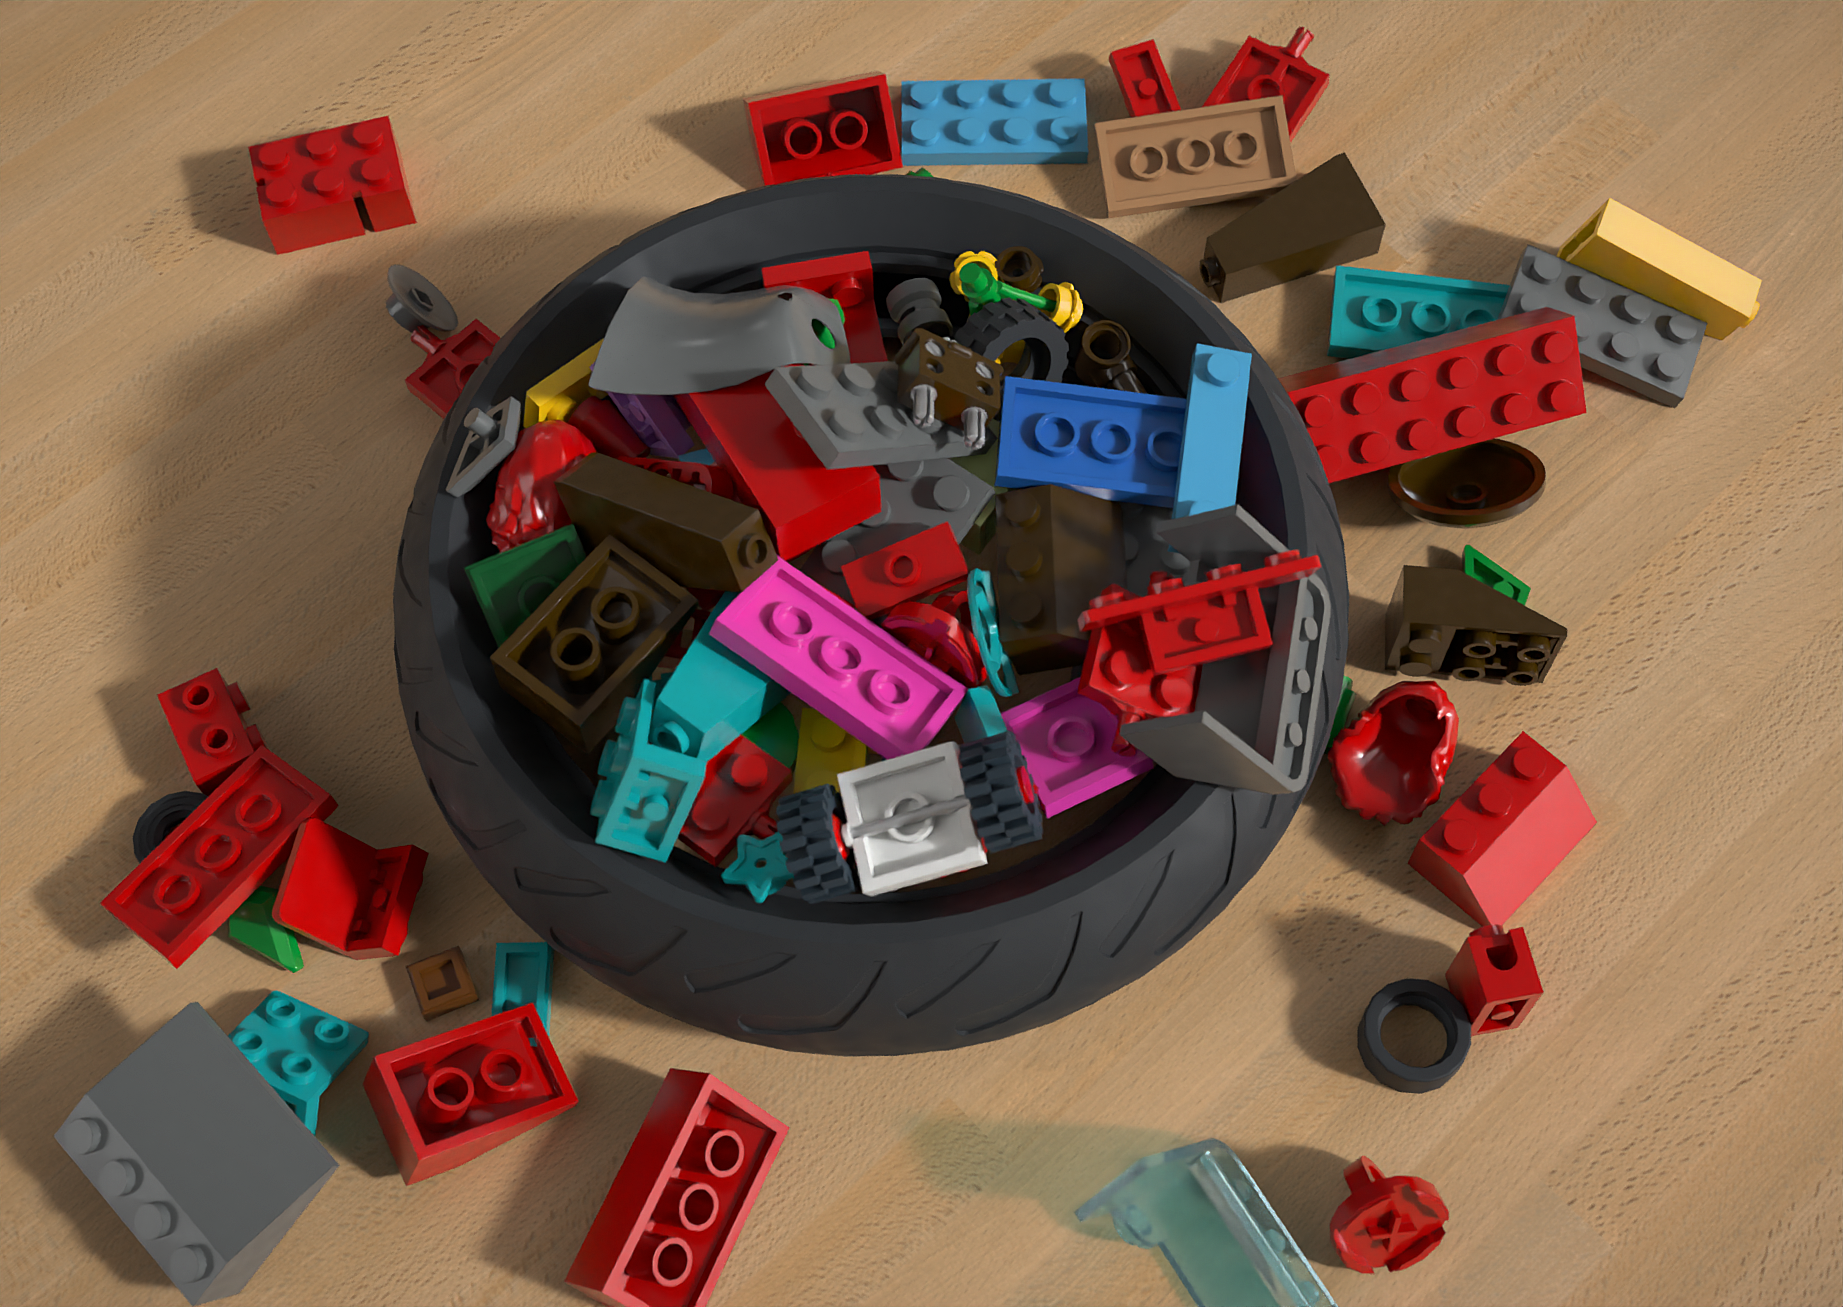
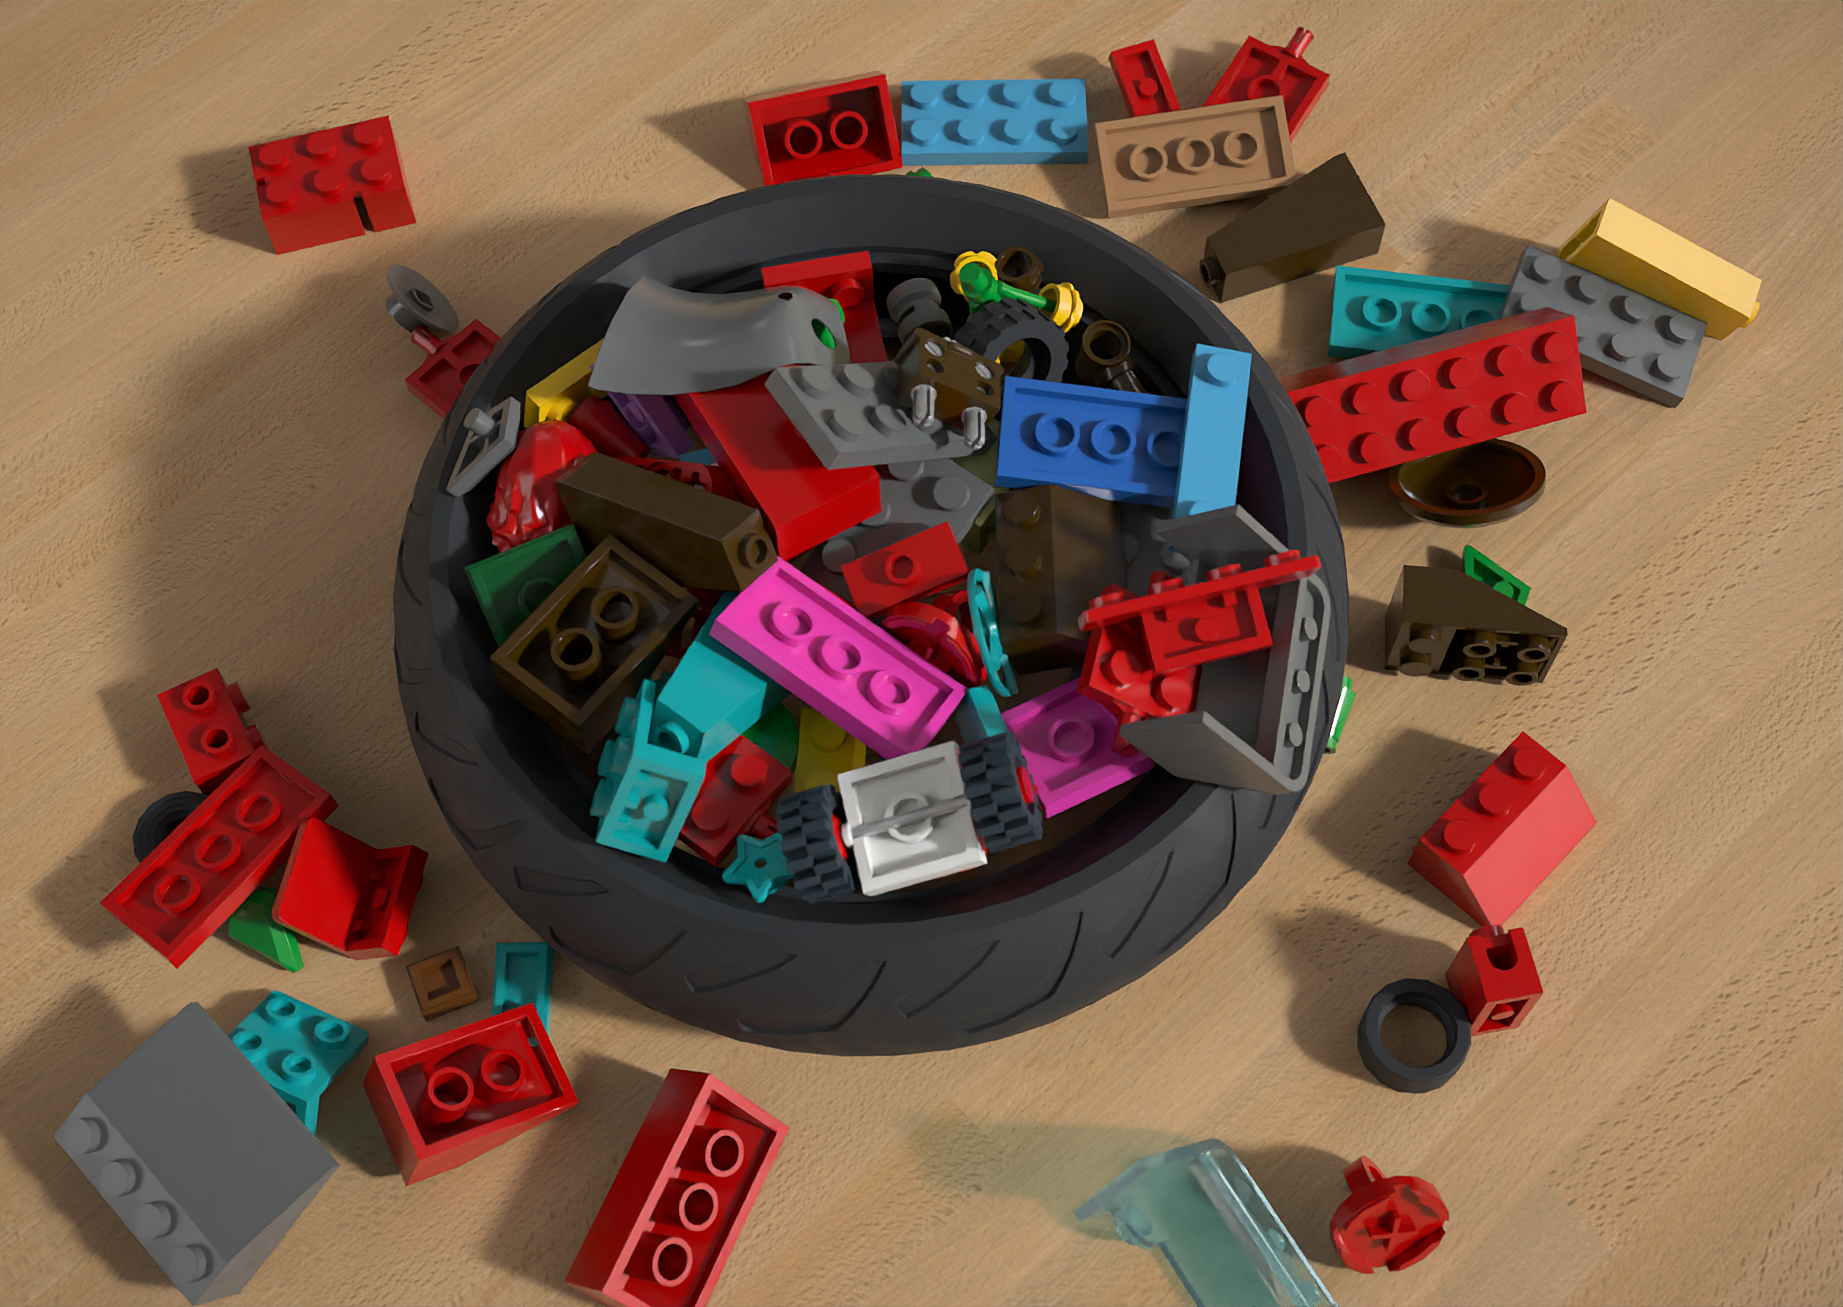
(1396, 752): red piece -> none

